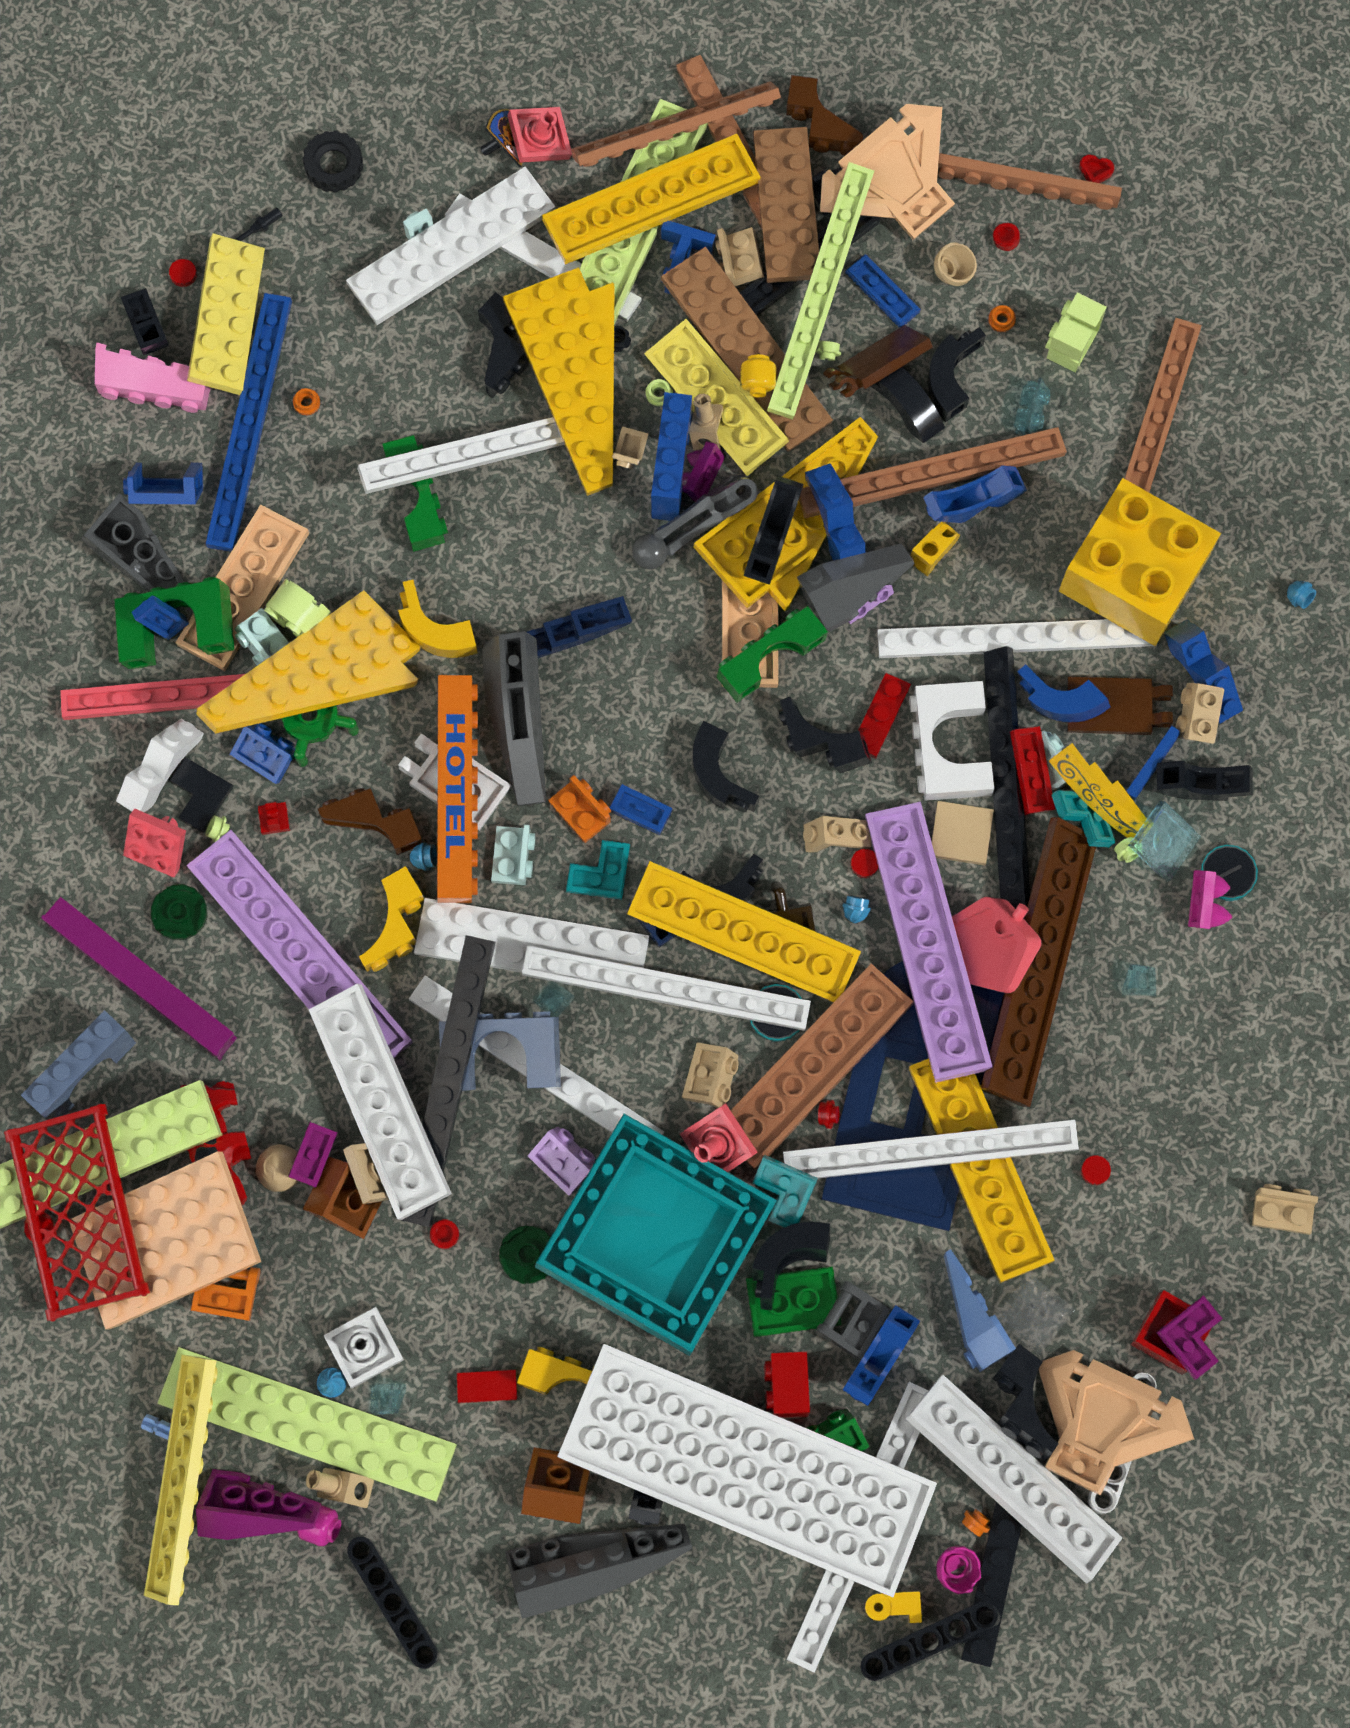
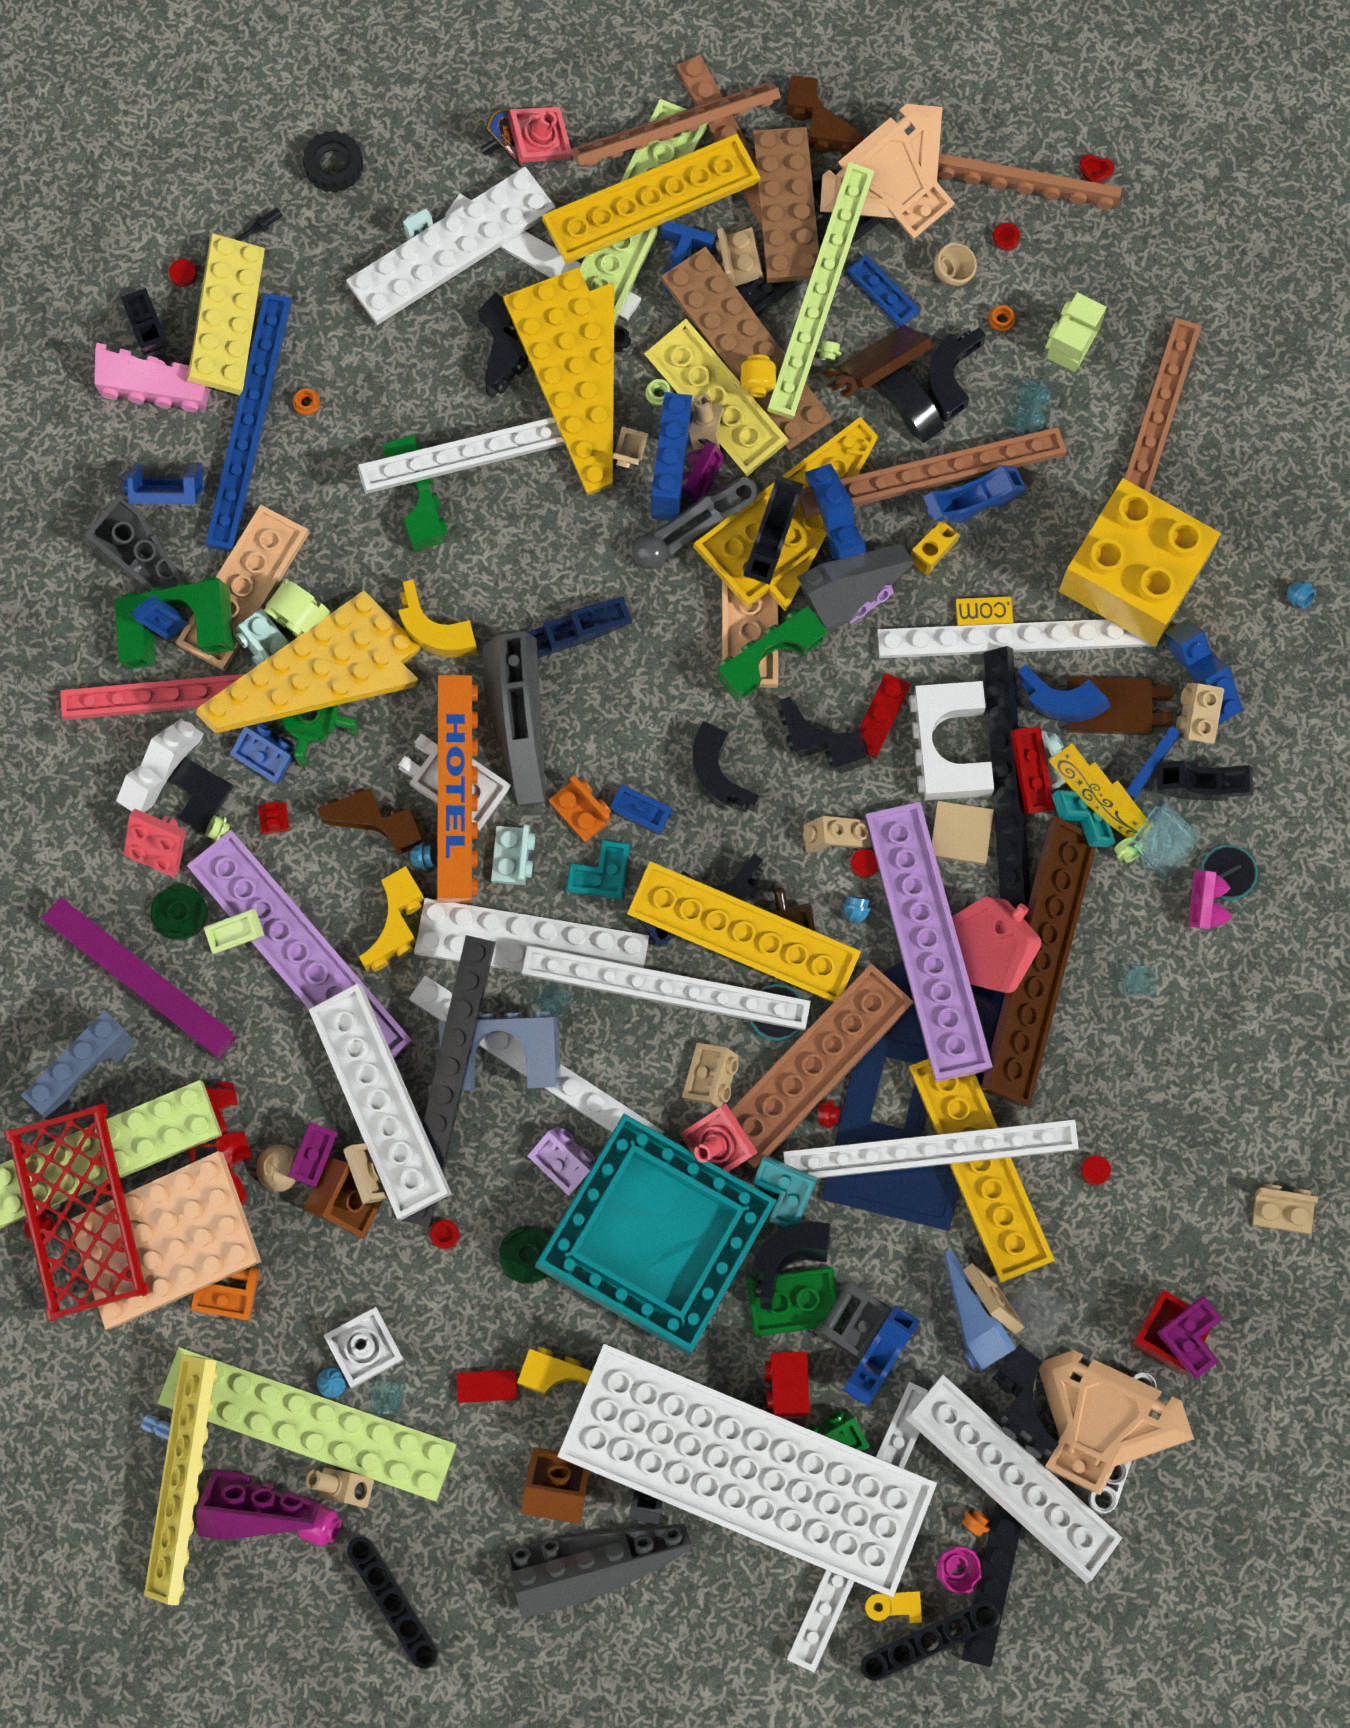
(234, 931): none -> yellowish green tile
(984, 611): none -> yellow tile
(993, 1298): none -> tan tile

